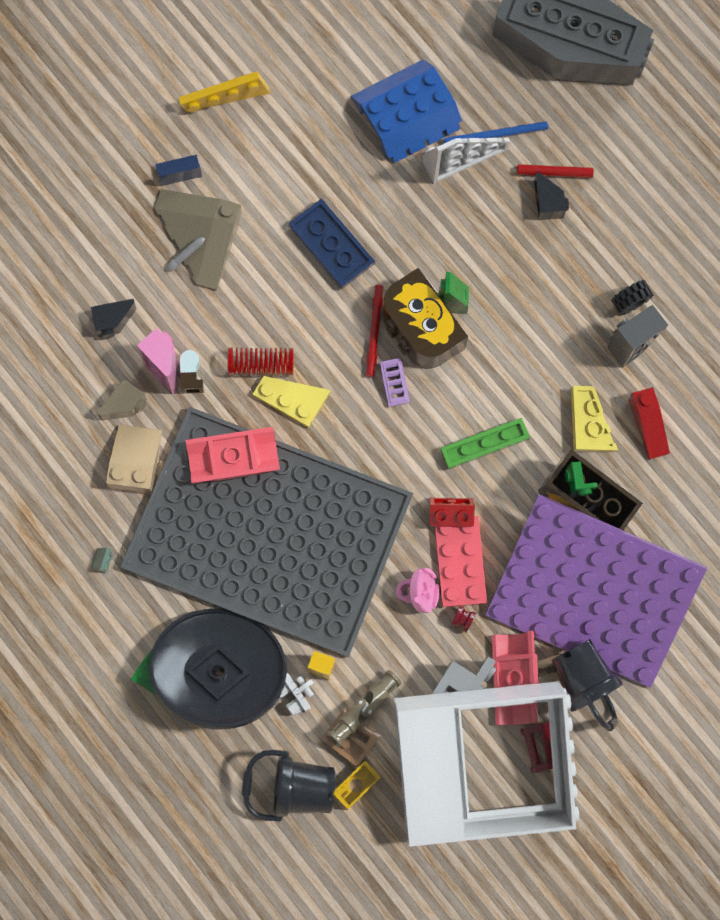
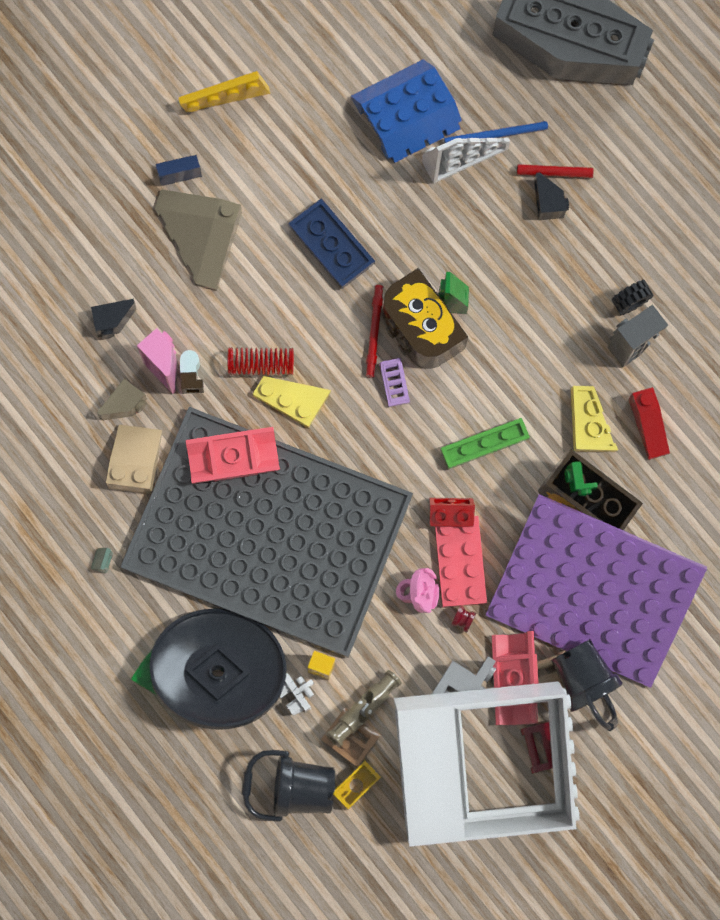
(173, 264): light grey piece -> none

